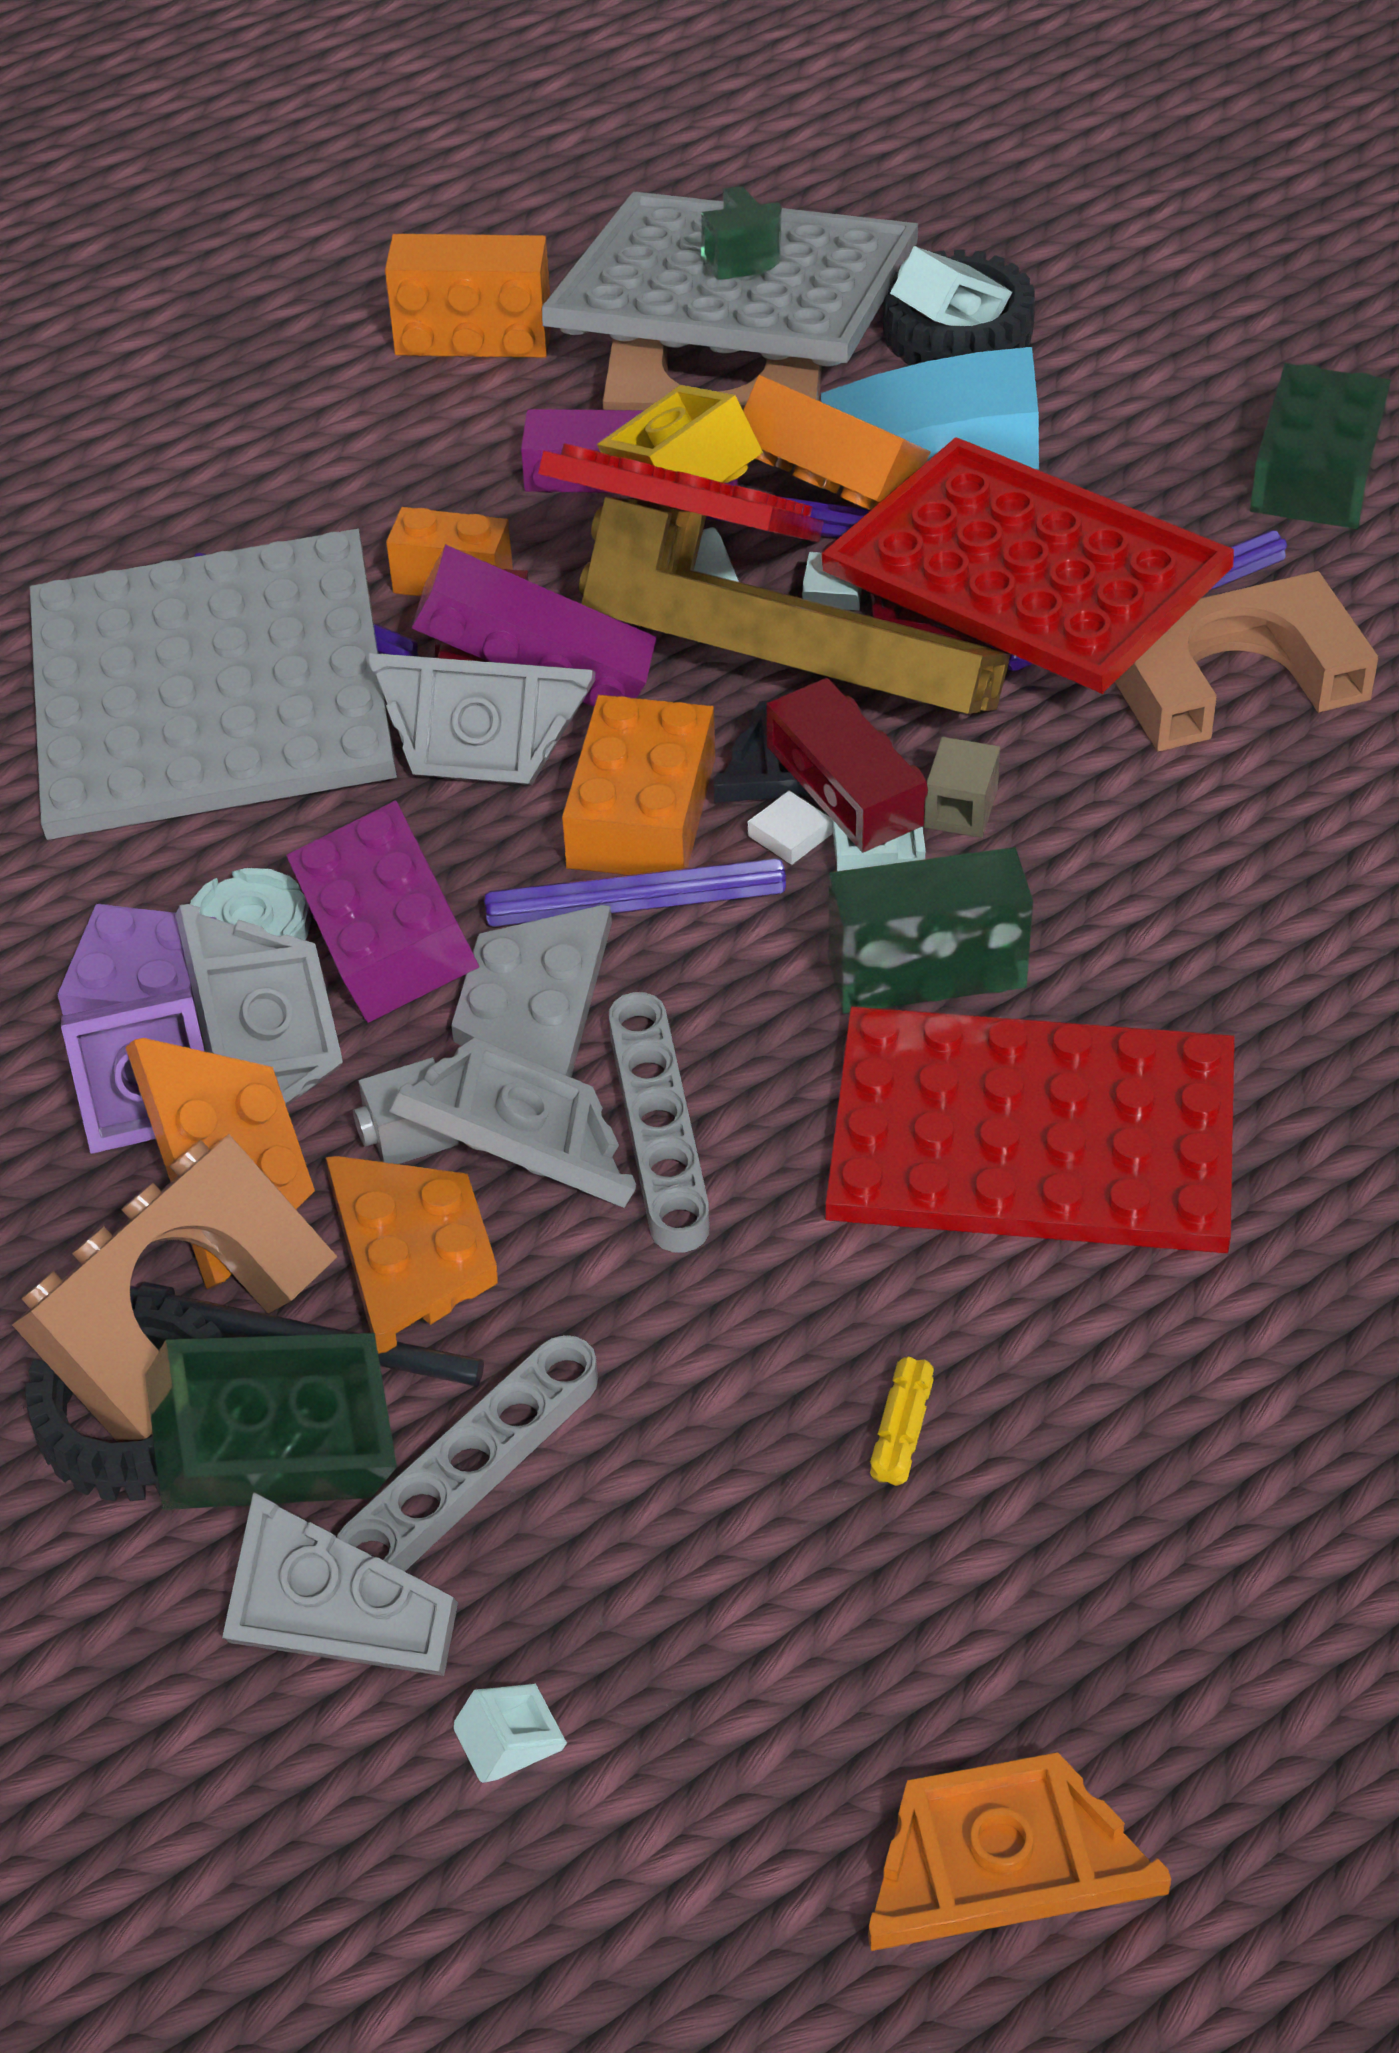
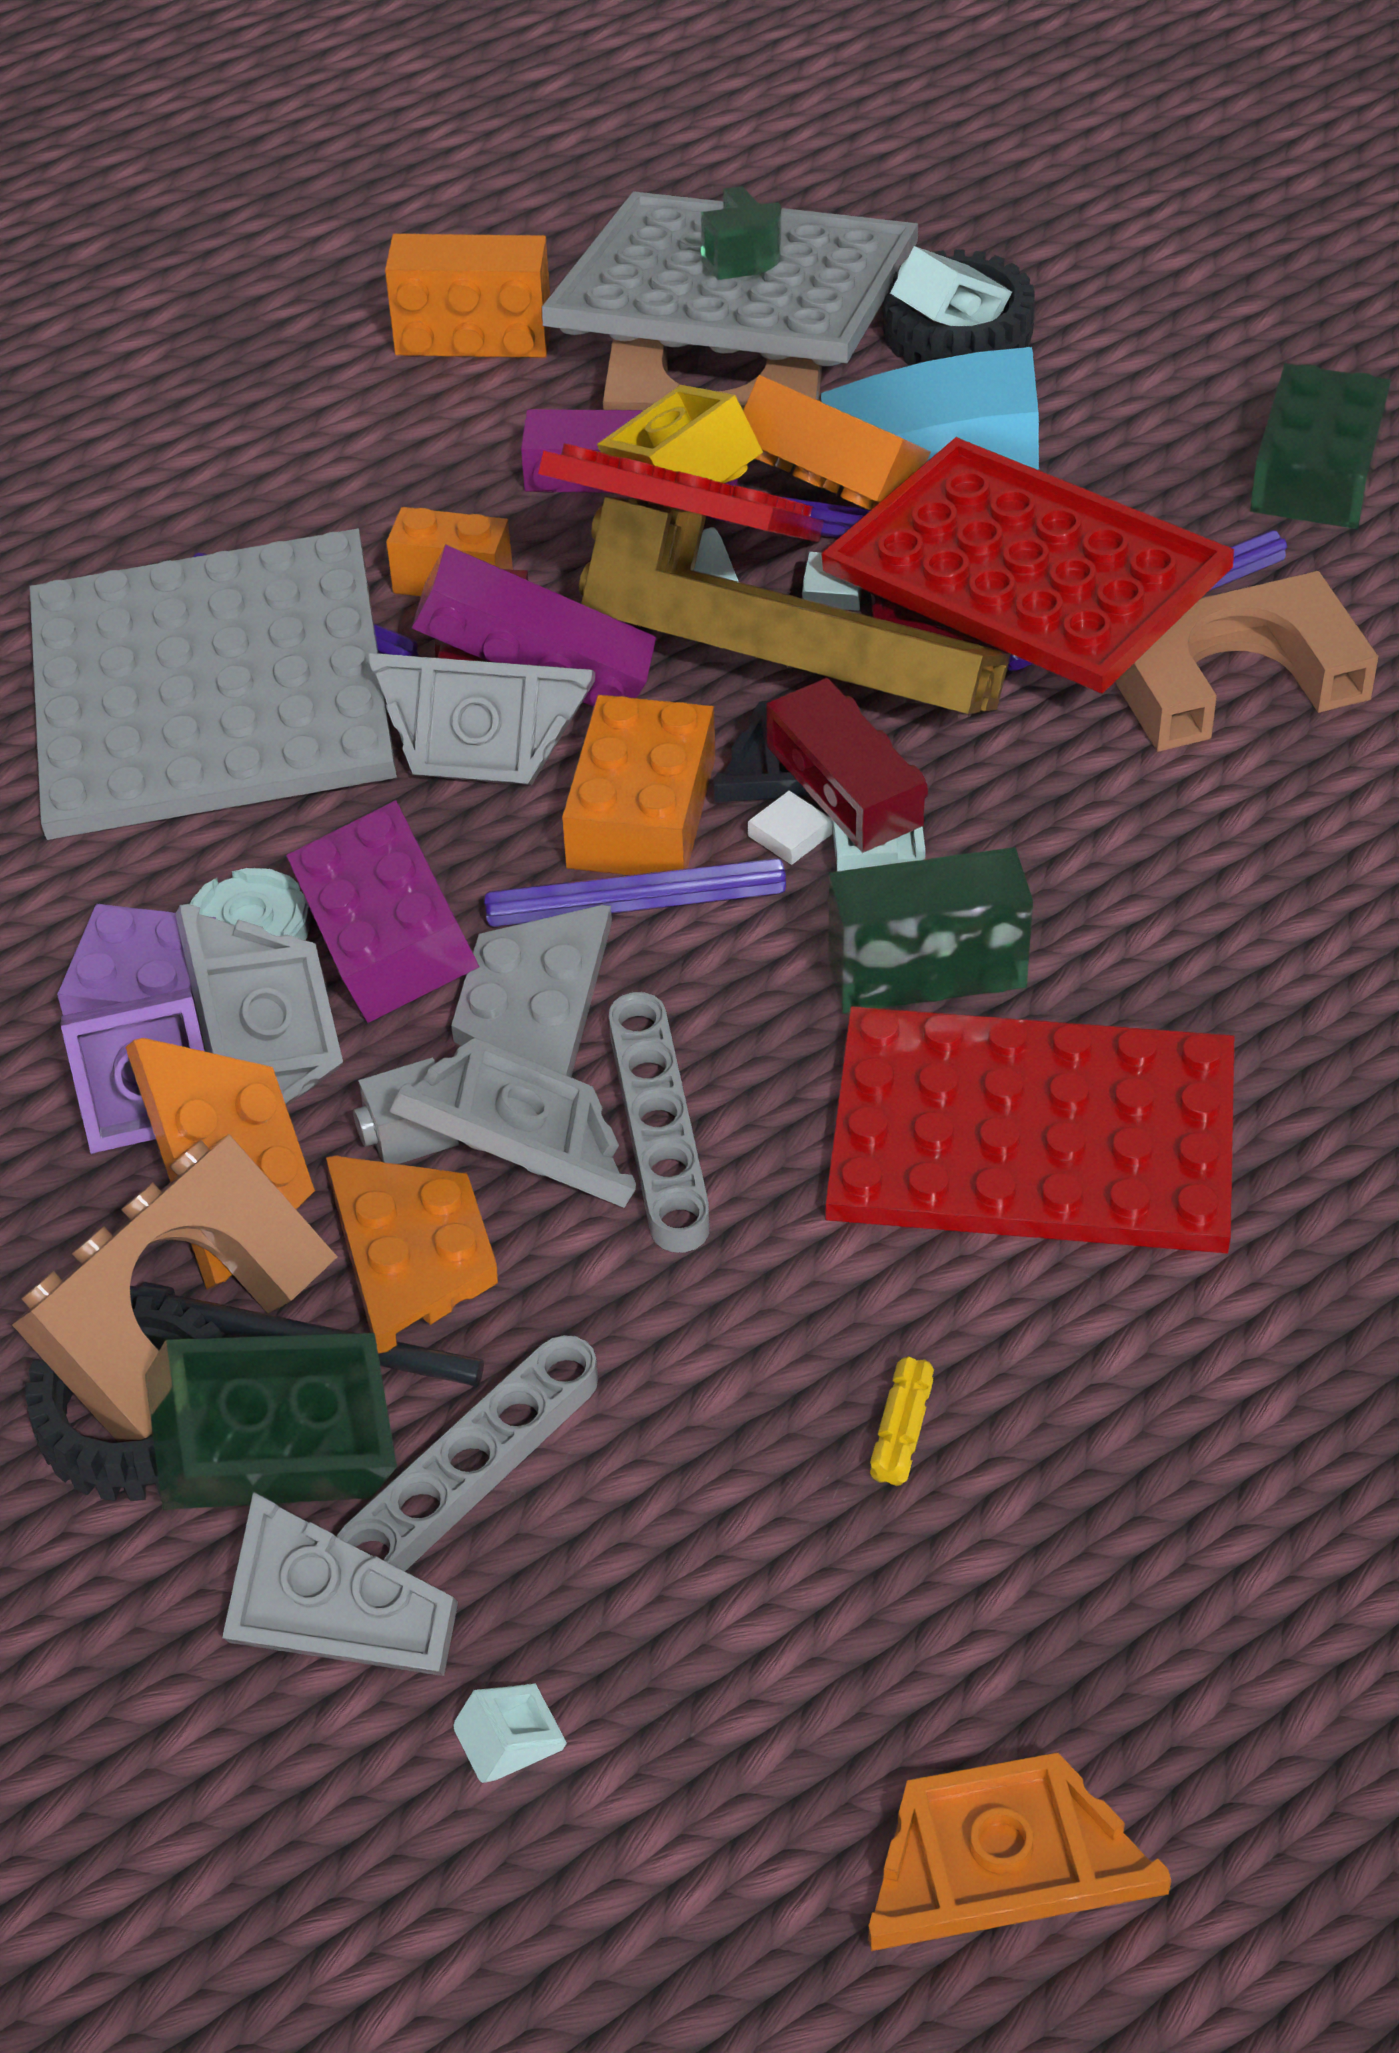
(962, 787): dark tan brick -> none

